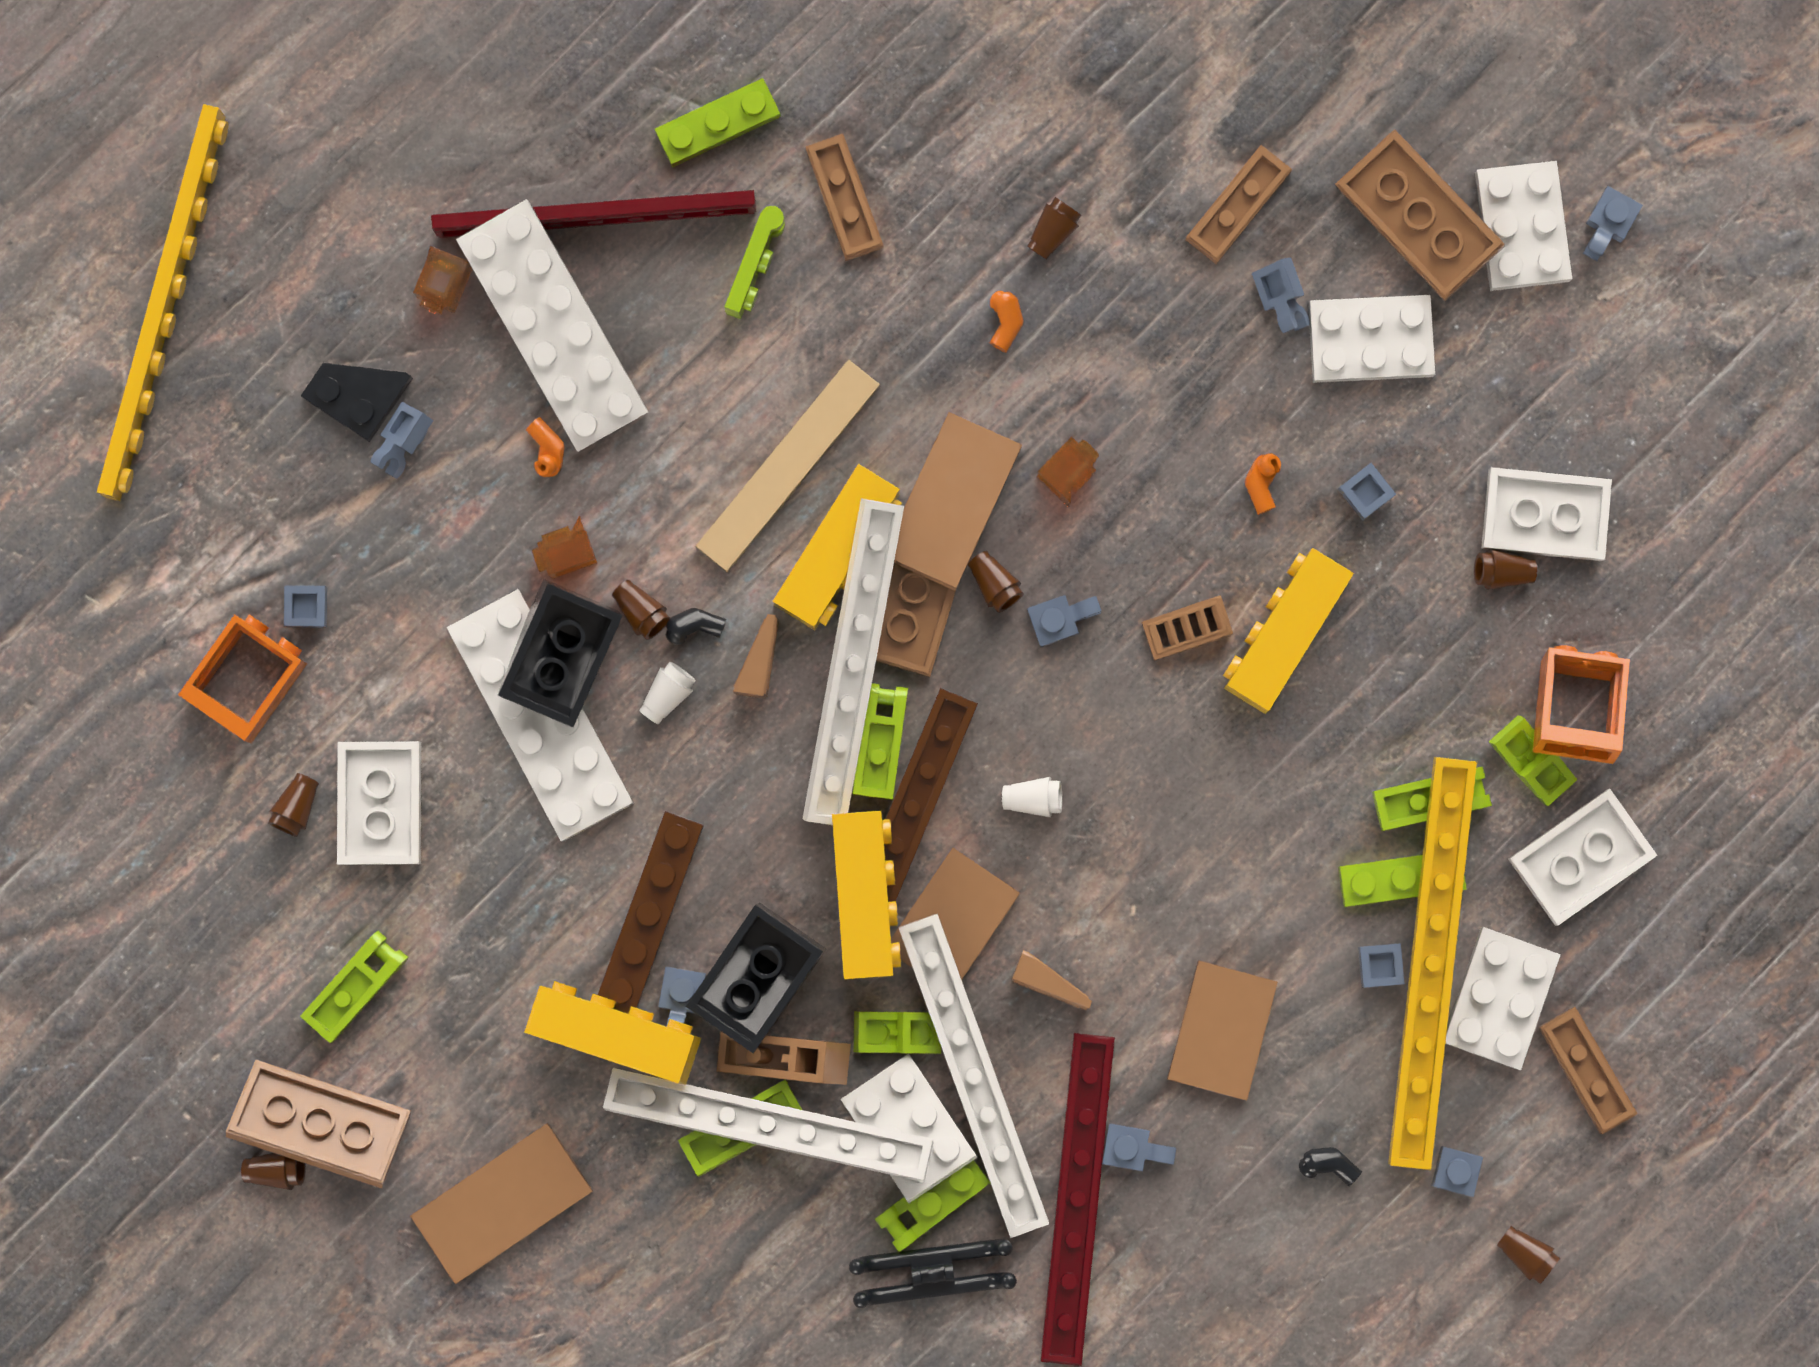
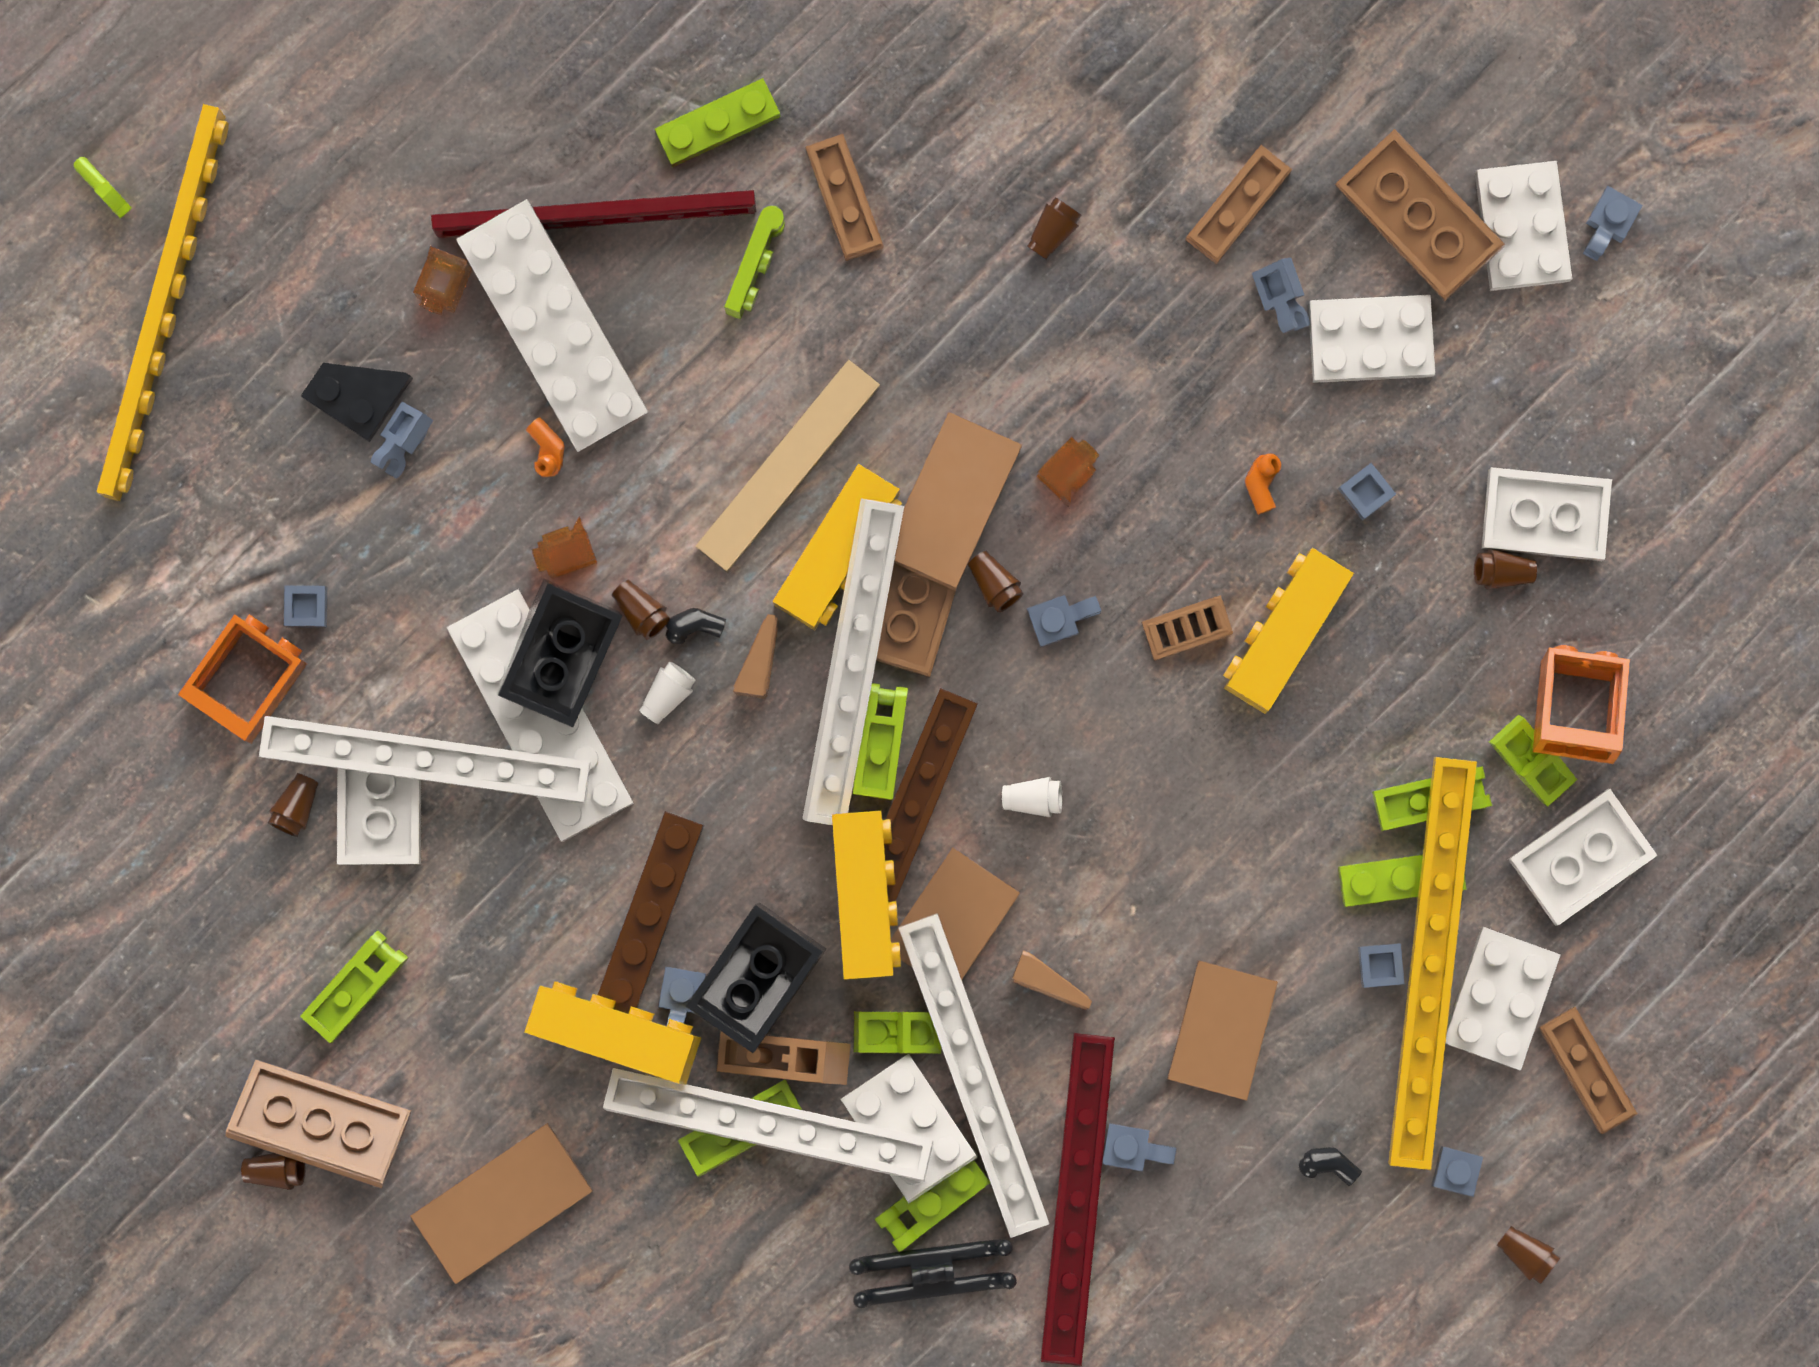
(102, 187): none -> lime bar
(424, 759): none -> white plate
(1010, 317): orange arm -> none

